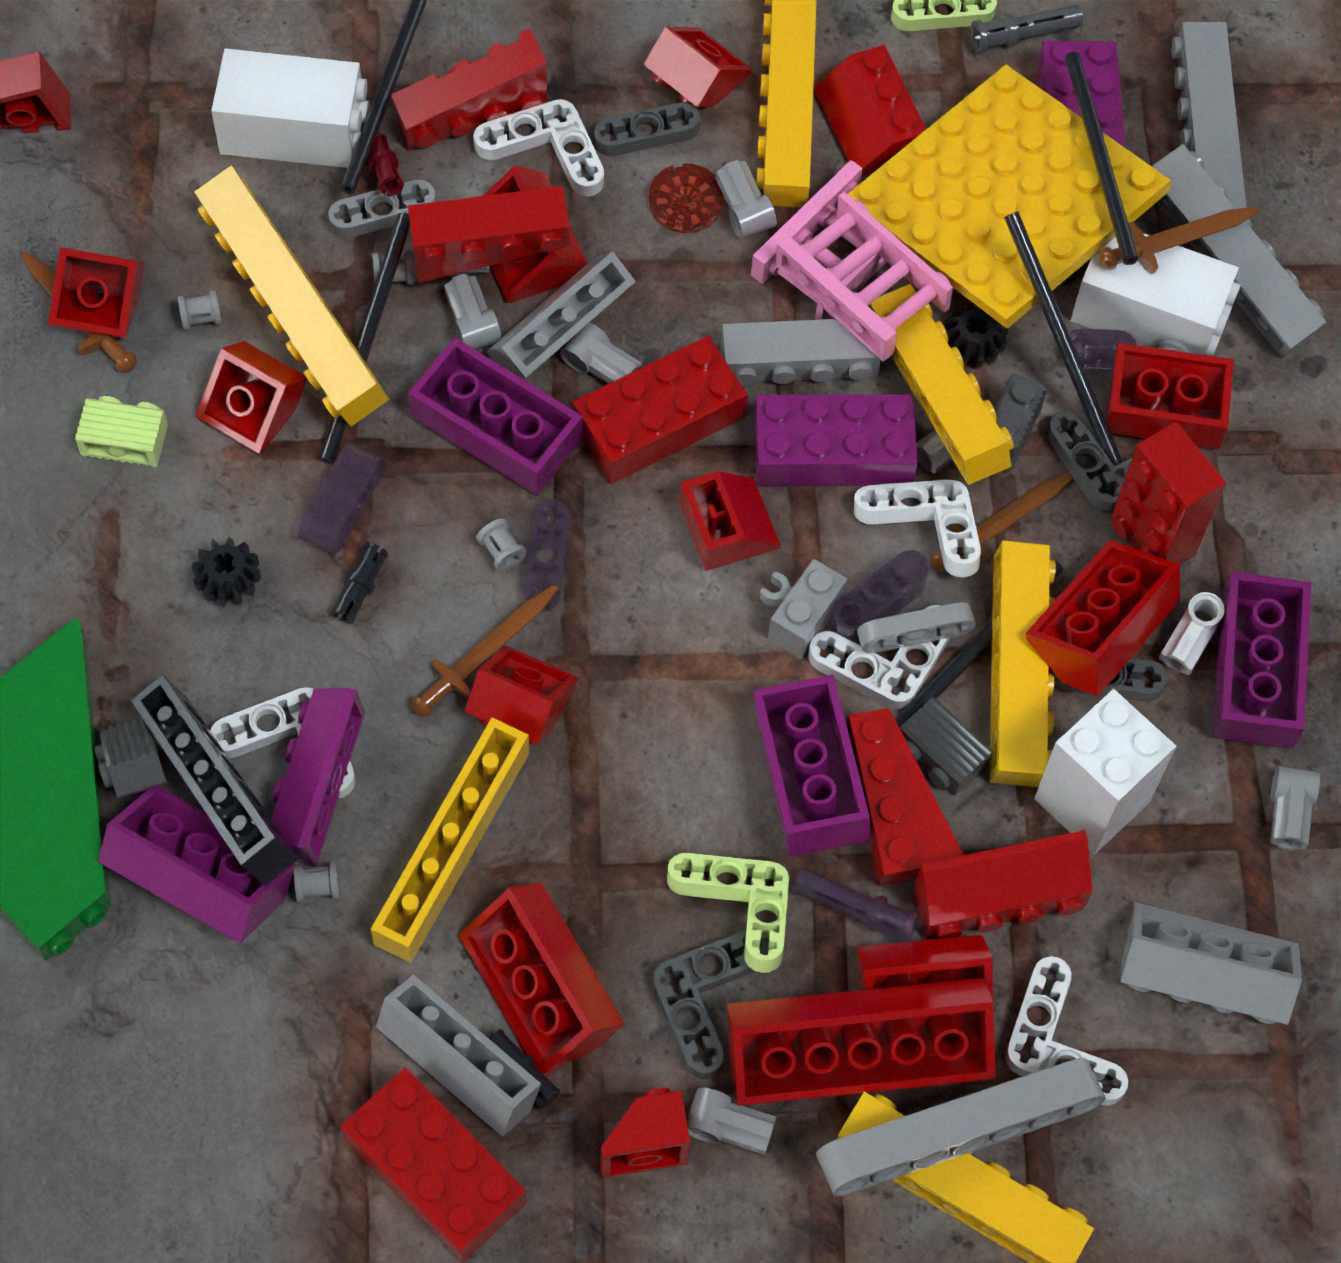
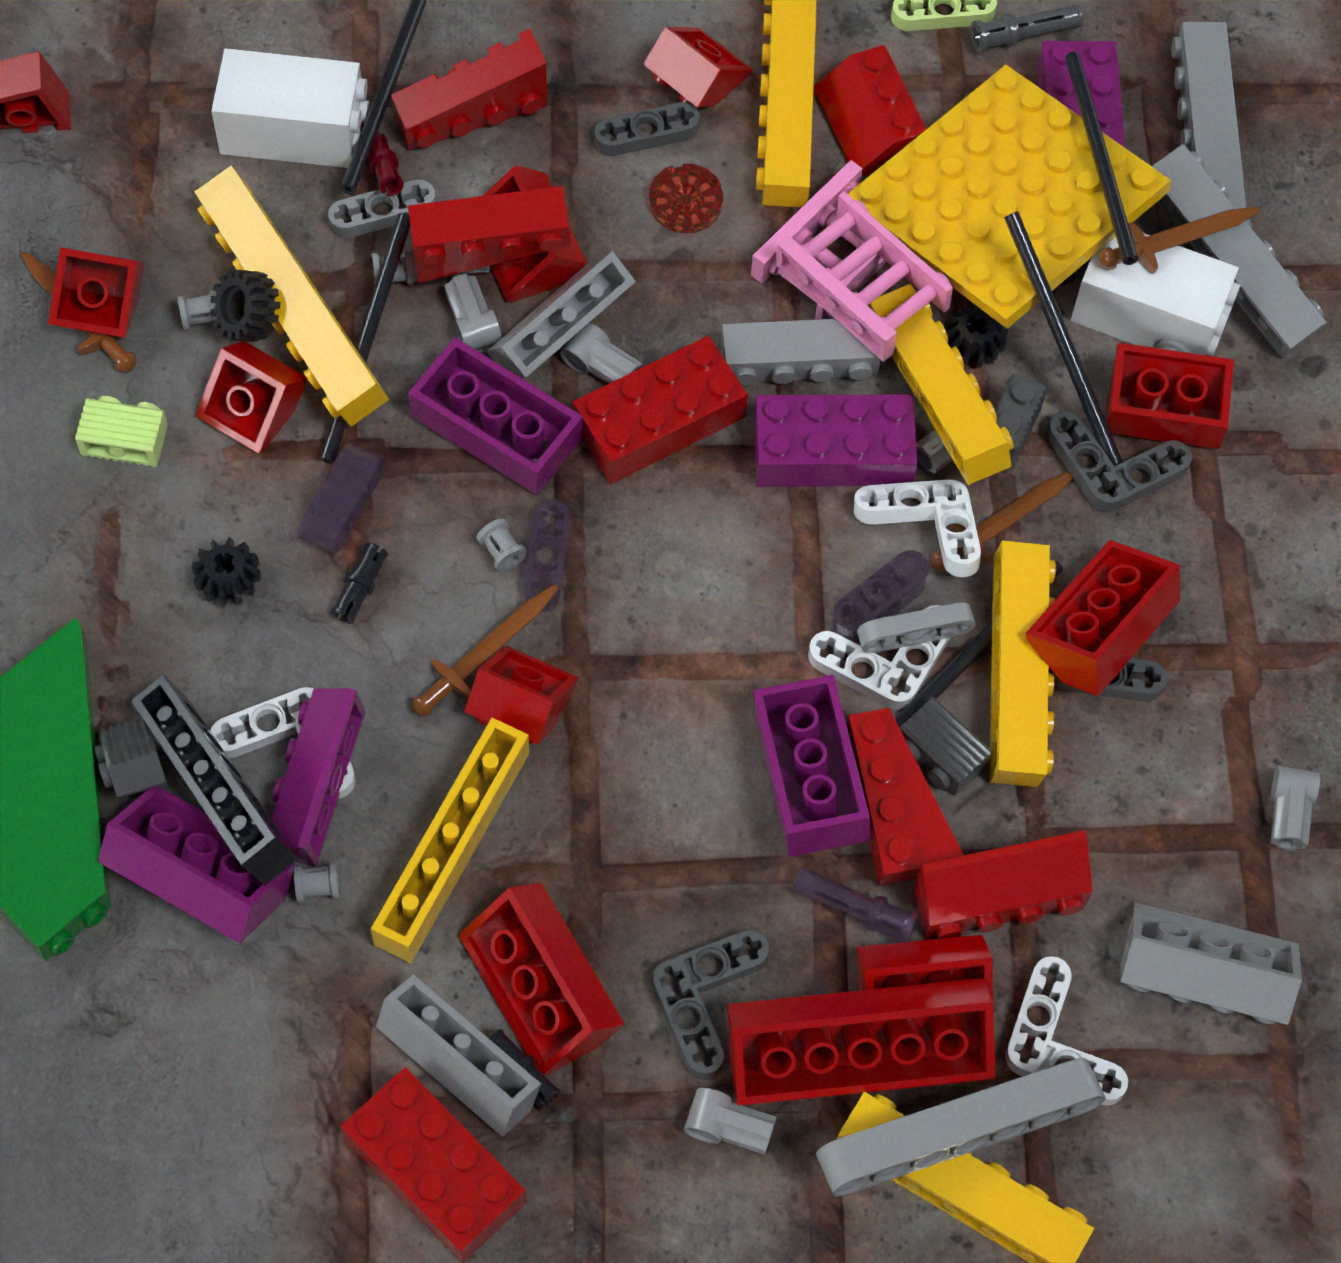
(260, 305): none -> black tyre
(557, 133): white beam -> none
(648, 1136): red slope -> none
(726, 518): red slope -> none
(748, 209): light grey piece -> none
(757, 894): yellowish green beam -> none
(803, 608): light grey brick -> none
(1099, 346): clear purple beam -> none
(1104, 770): white brick -> none
(1167, 496): red brick -> none
(1192, 634): white piece -> none
(1262, 660): magenta brick -> none

